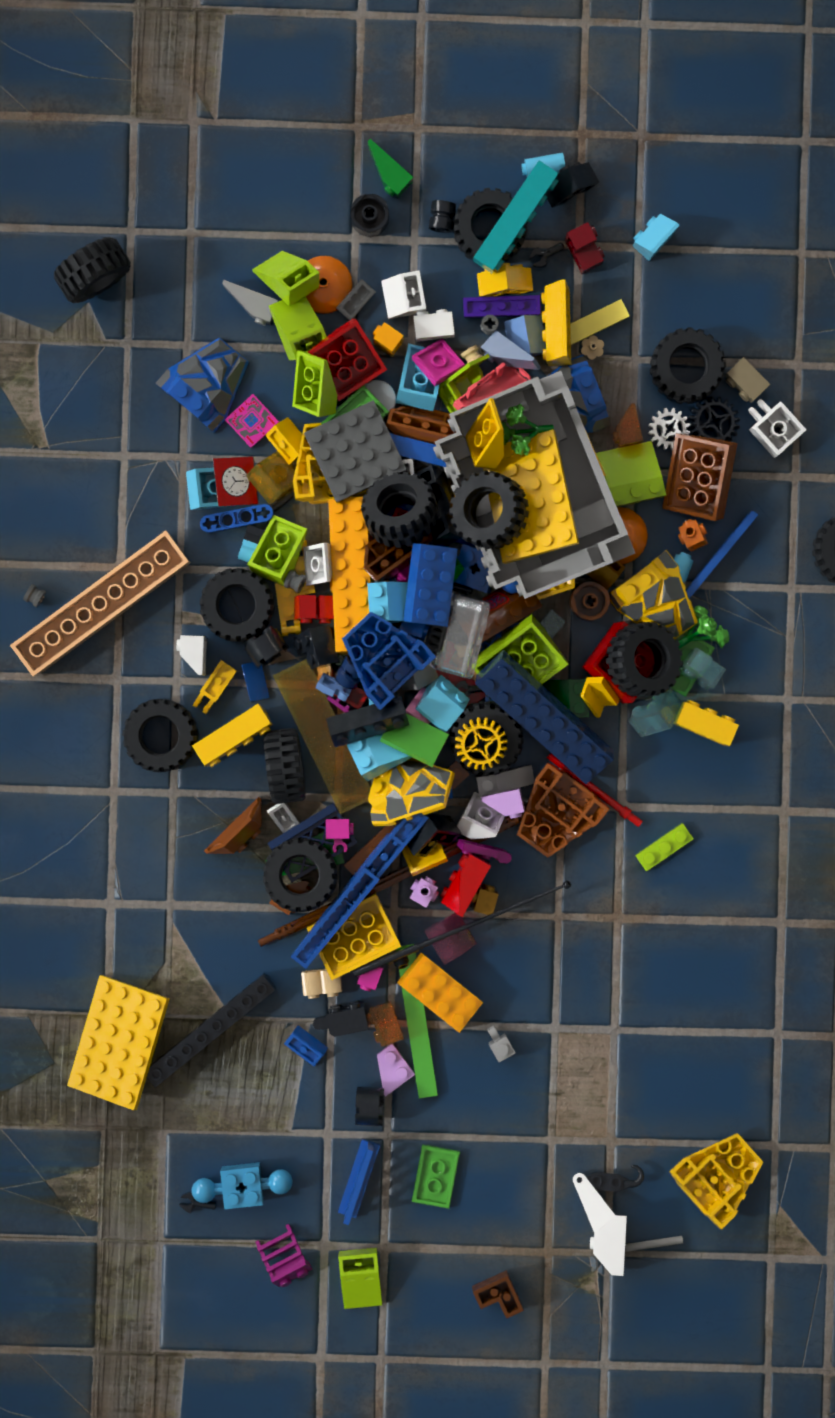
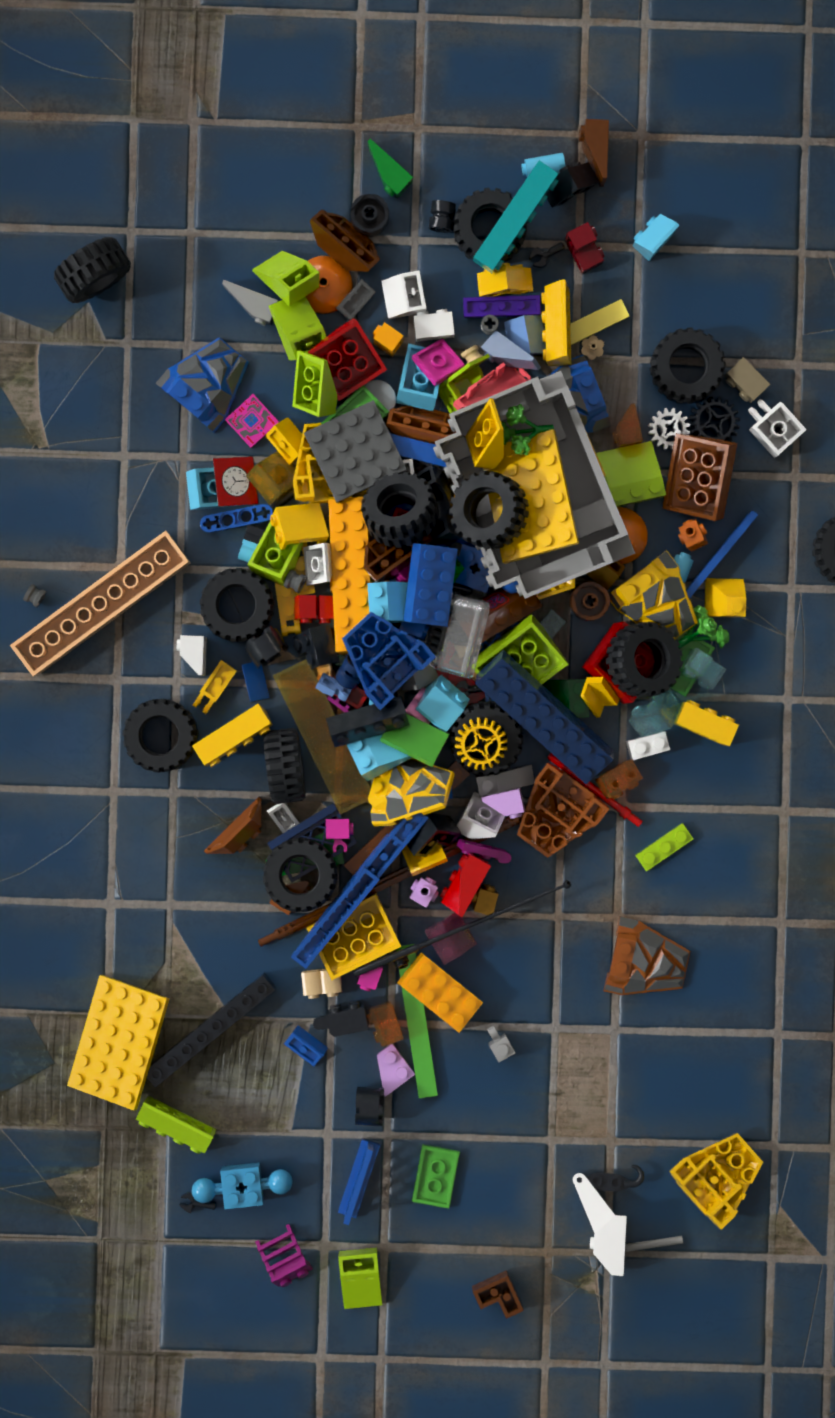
(176, 1125): none -> lime slope
(299, 524): none -> yellow panel
(343, 243): none -> reddish brown wedge
(595, 146): none -> reddish brown slope
(618, 779): none -> clear orange brick
(645, 961): none -> wedge
(648, 745): none -> white brick
(725, 597): none -> yellow slope

